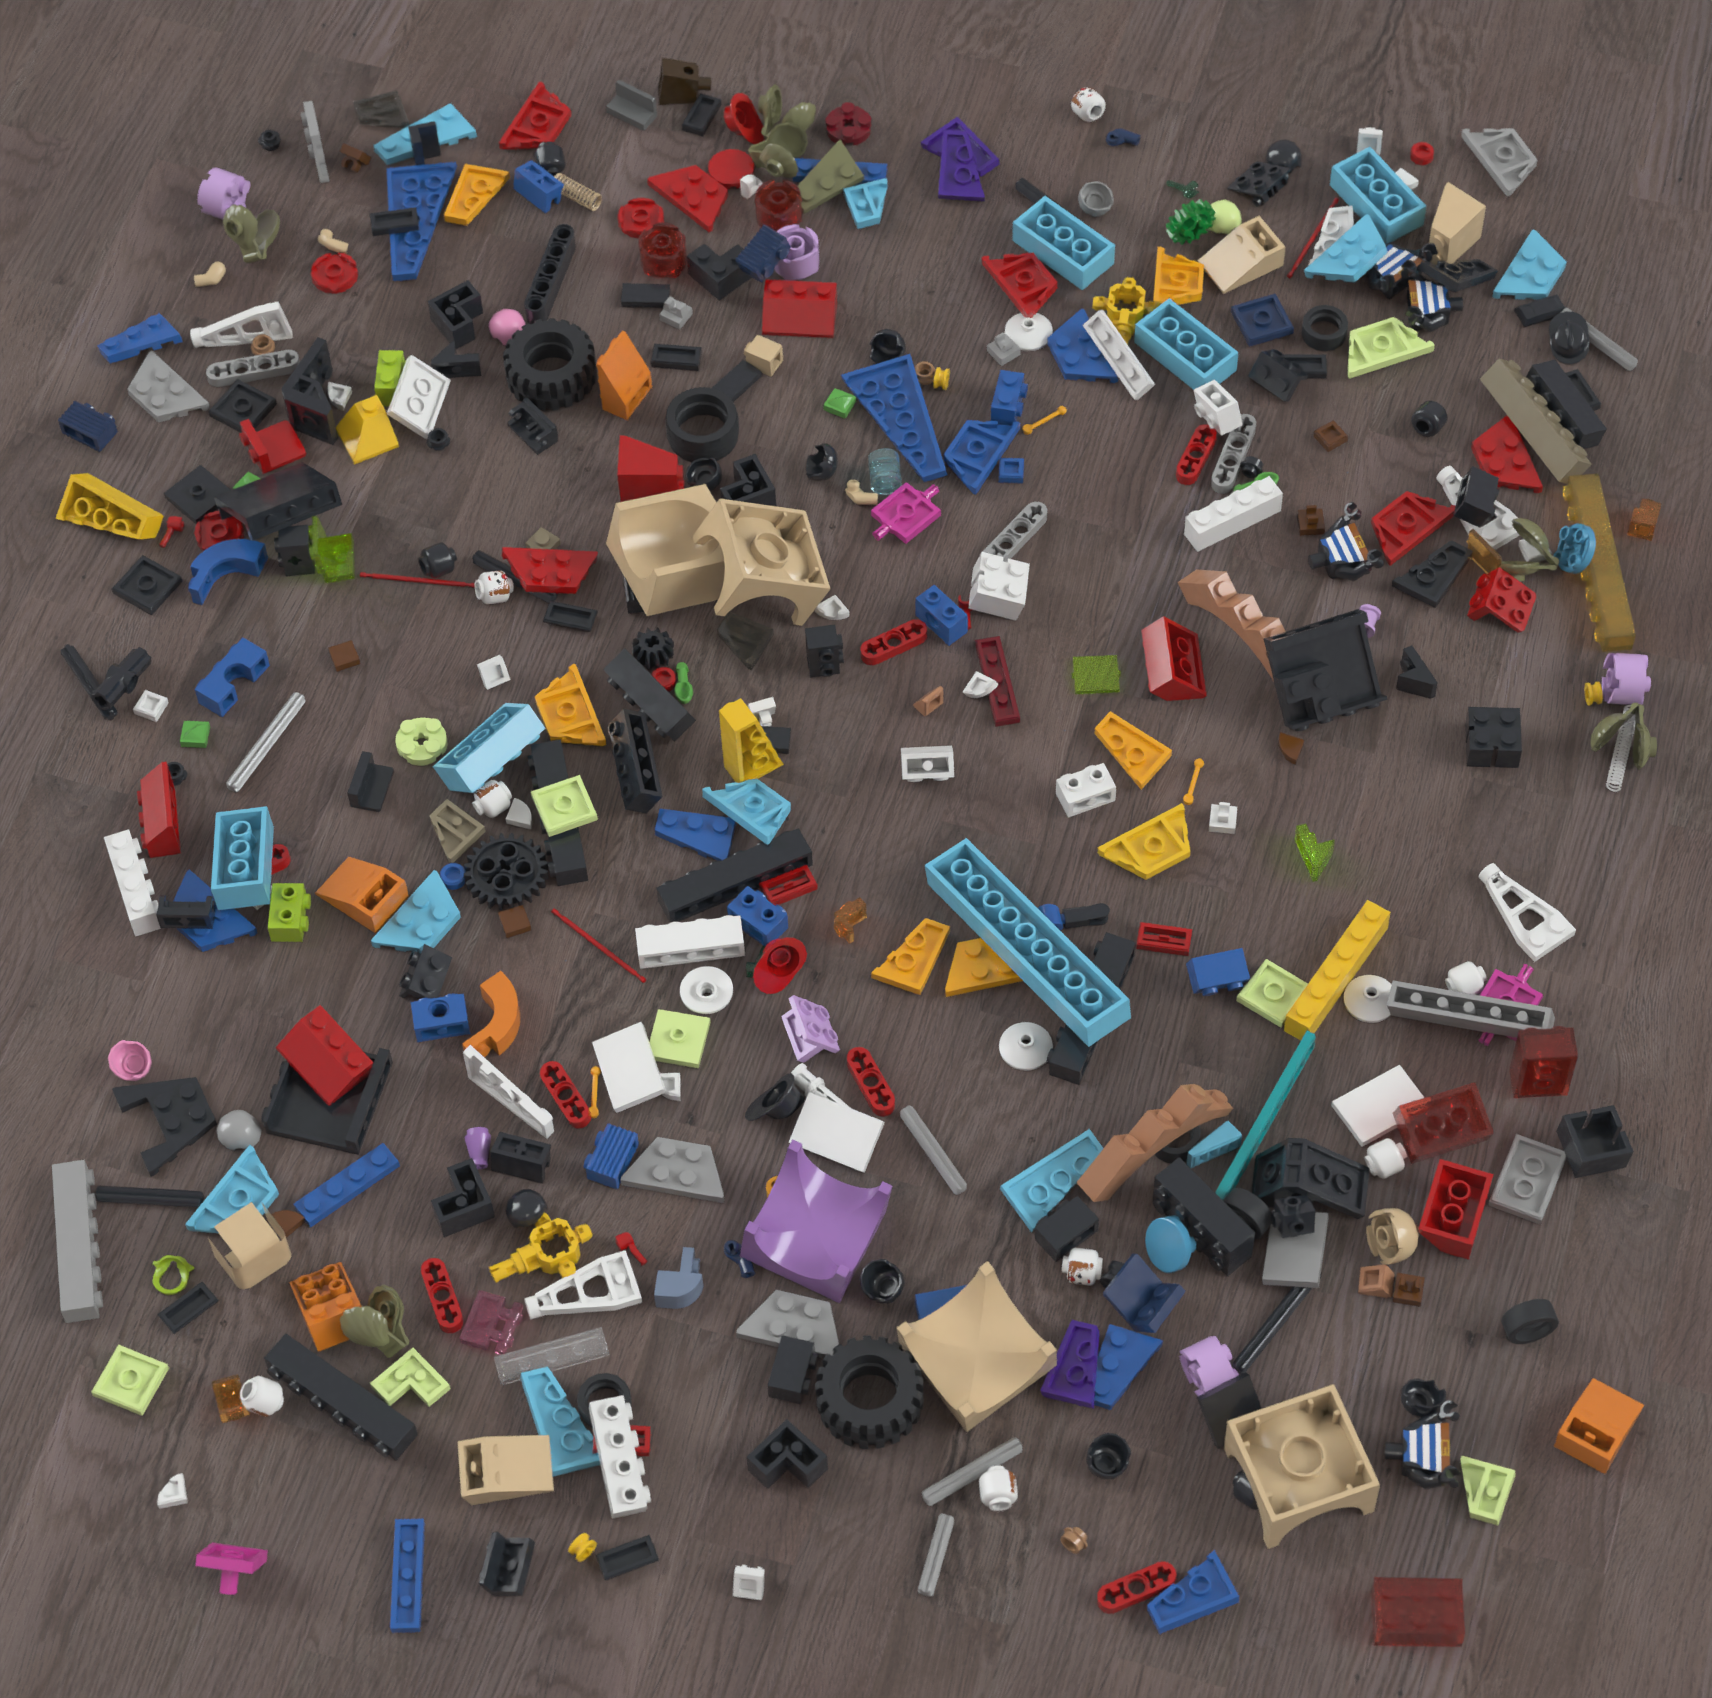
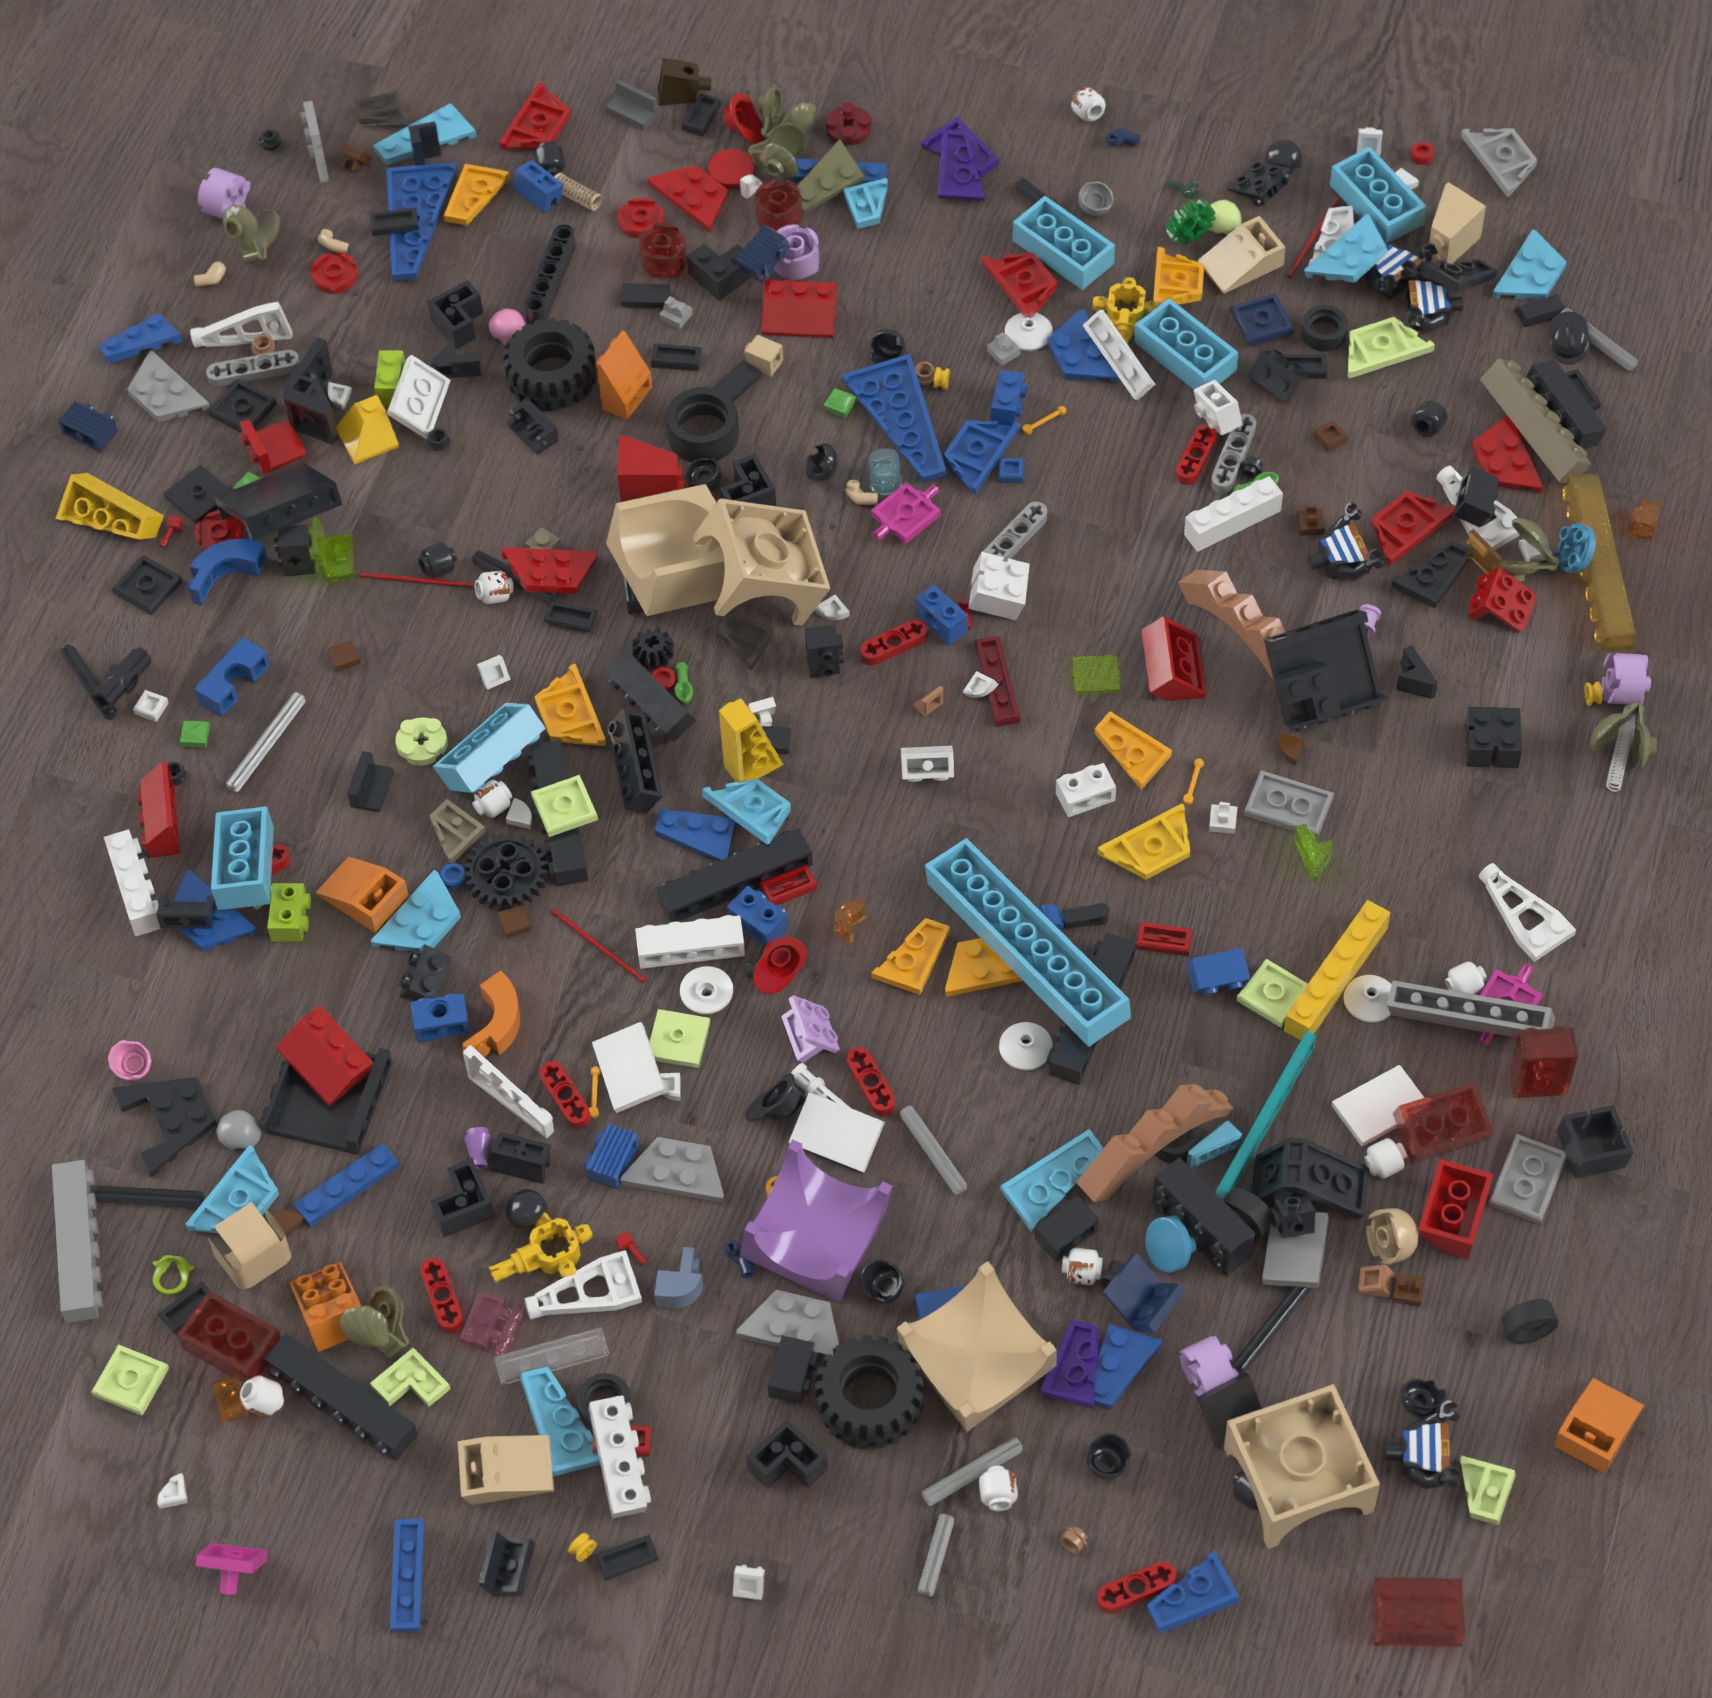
(228, 1337): none -> clear red brick
(1288, 803): none -> light grey tile

